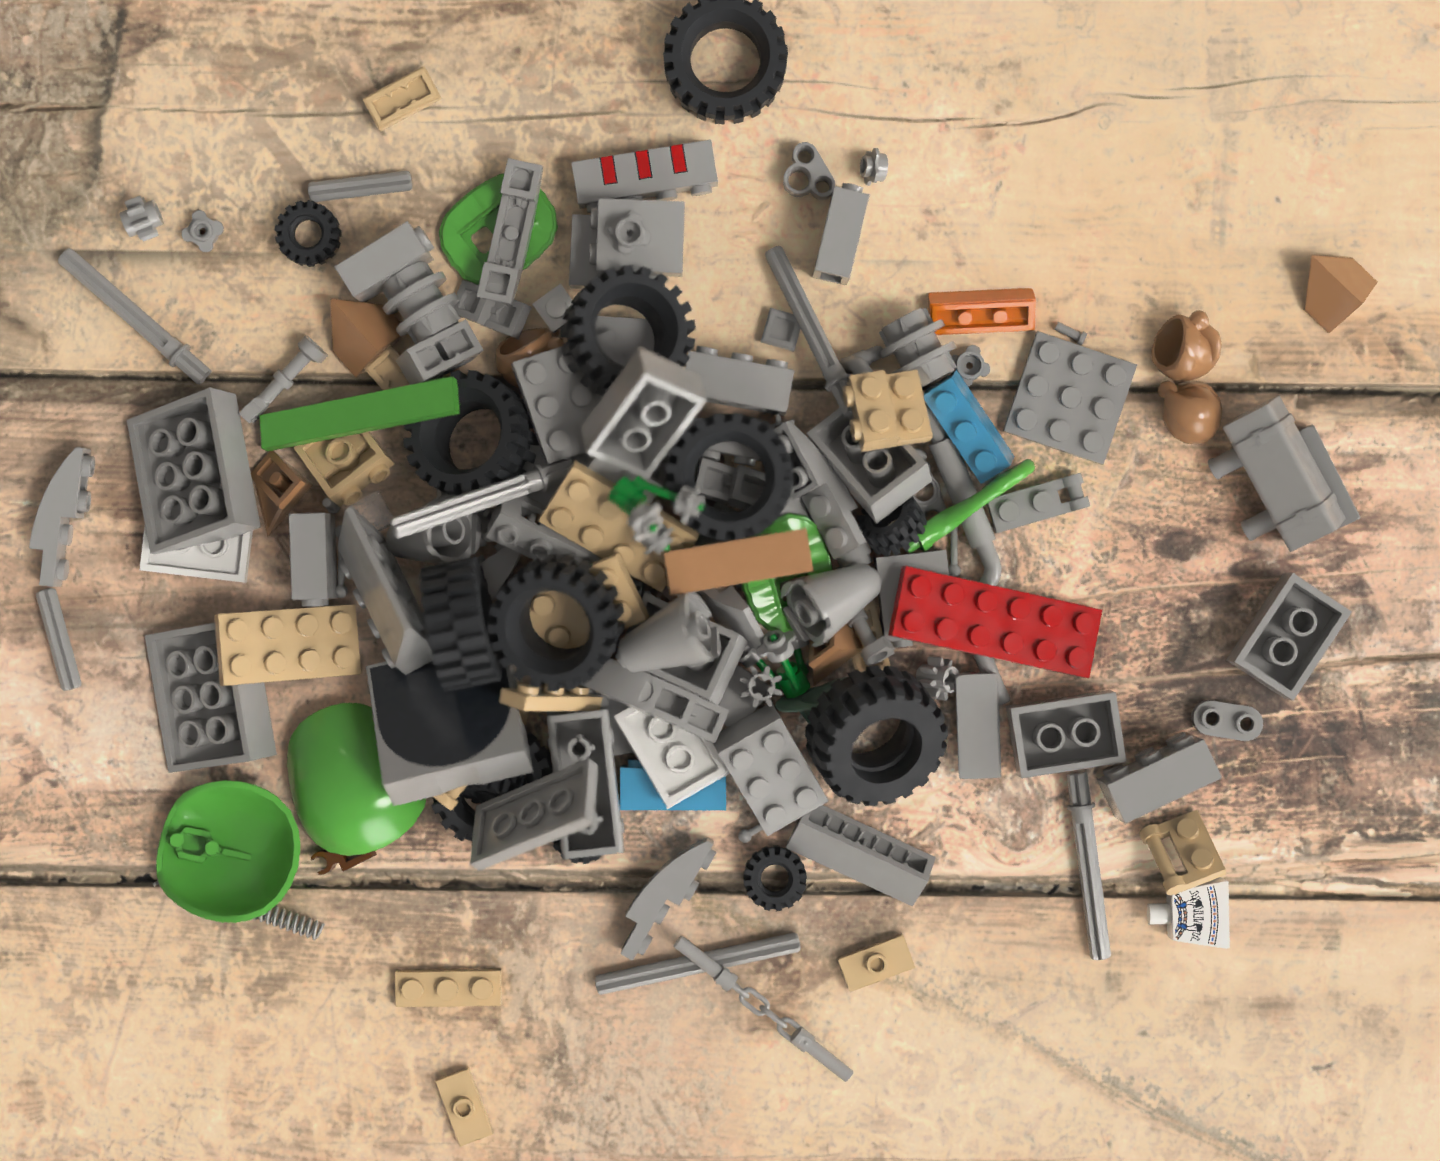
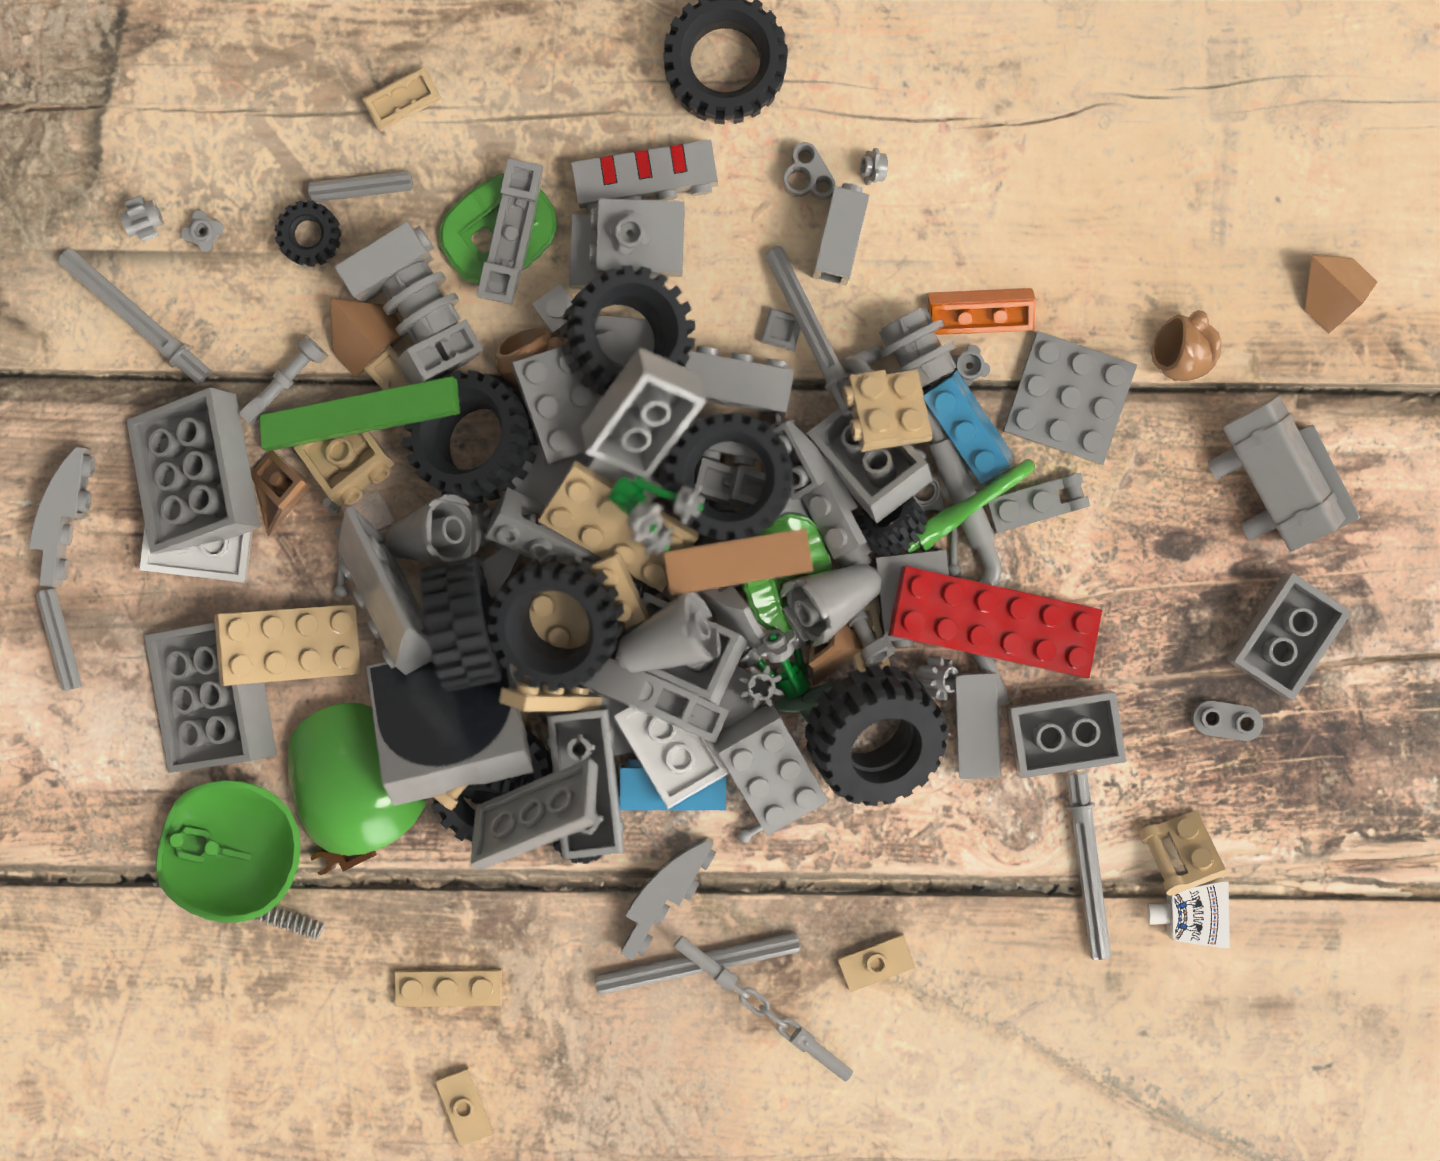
(313, 558): light grey brick -> none
(481, 498): light grey axle -> none
(491, 314): light grey slope -> none
(774, 899): black tyre -> none
(862, 853): light grey brick -> none
(1080, 337): light grey piece -> none
(1158, 777): light grey brick -> none
(1190, 410): medium nougat piece -> none

